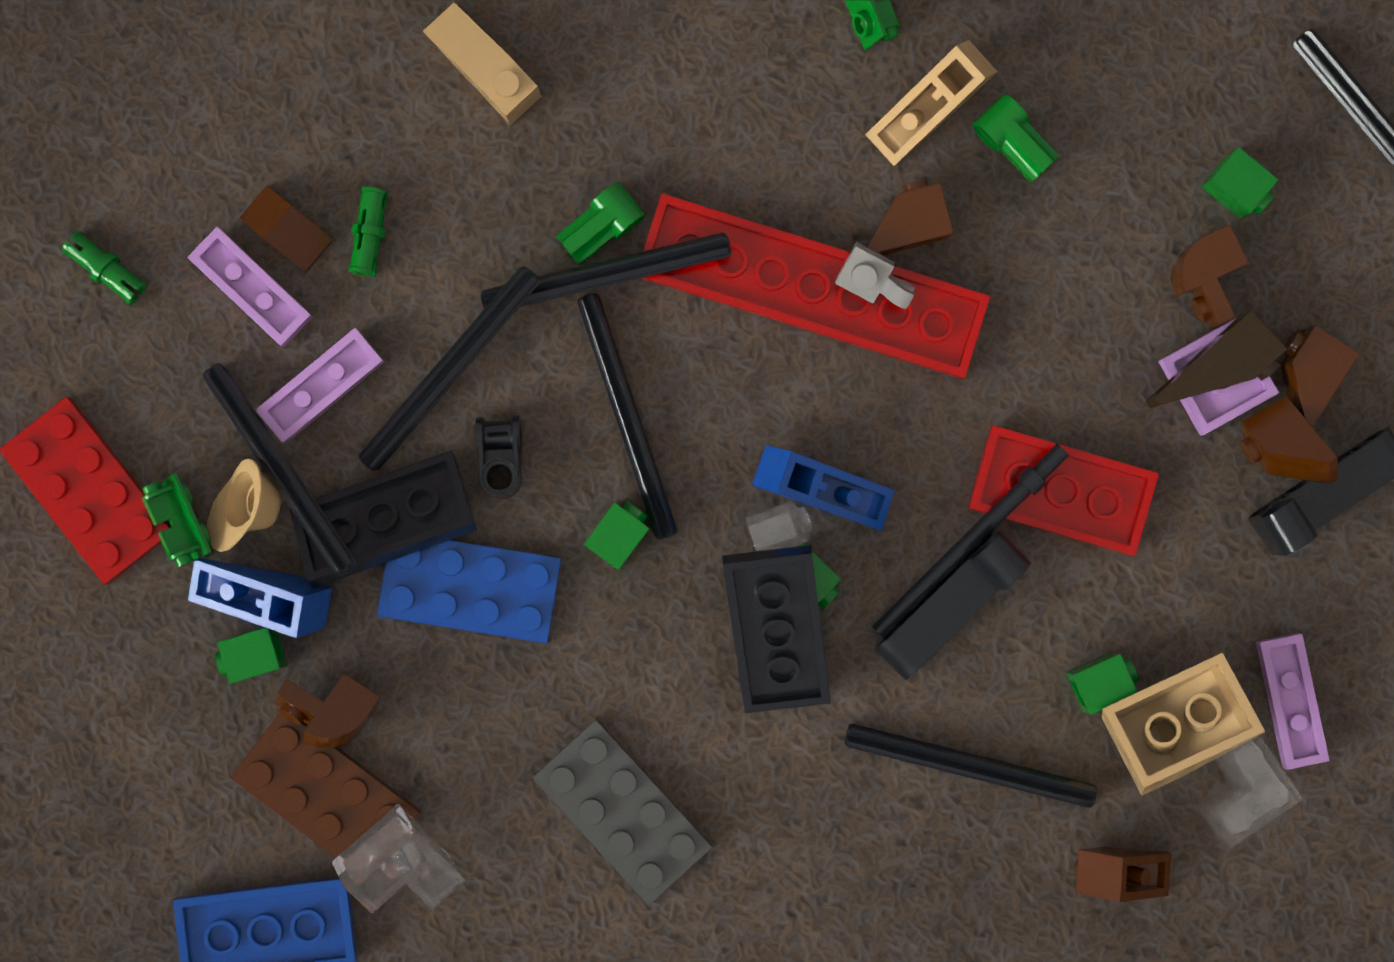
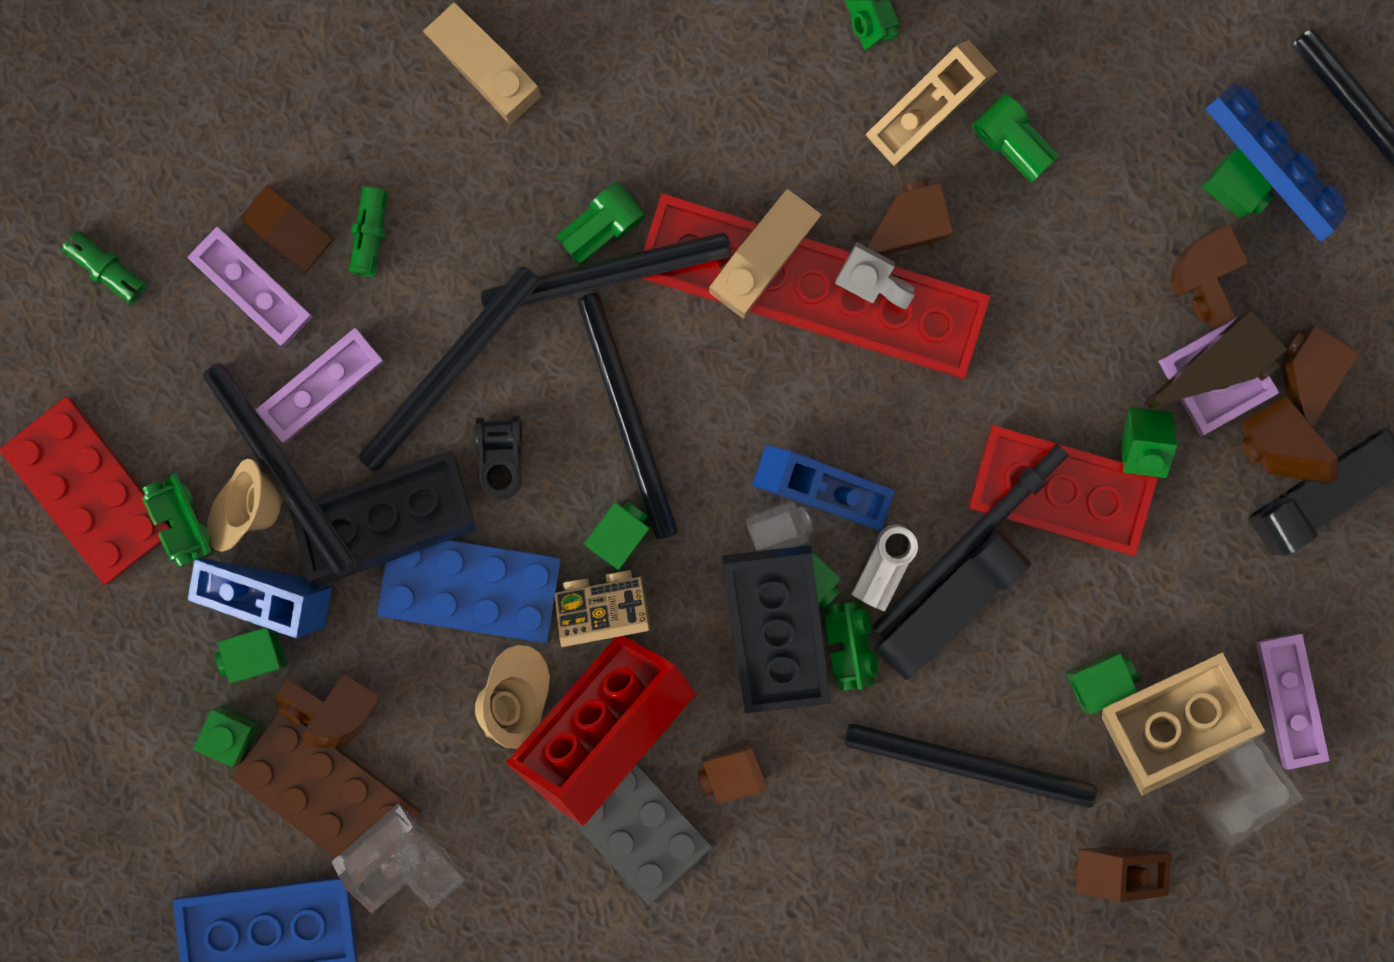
(226, 736): none -> green brick
(514, 696): none -> tan piece
(601, 610): none -> slope
(602, 728): none -> red slope
(733, 773): none -> reddish brown slope
(764, 253): none -> tan slope
(857, 660): none -> green hinge
(884, 571): none -> white piece
(1148, 442): none -> green brick
(1275, 159): none -> blue plate

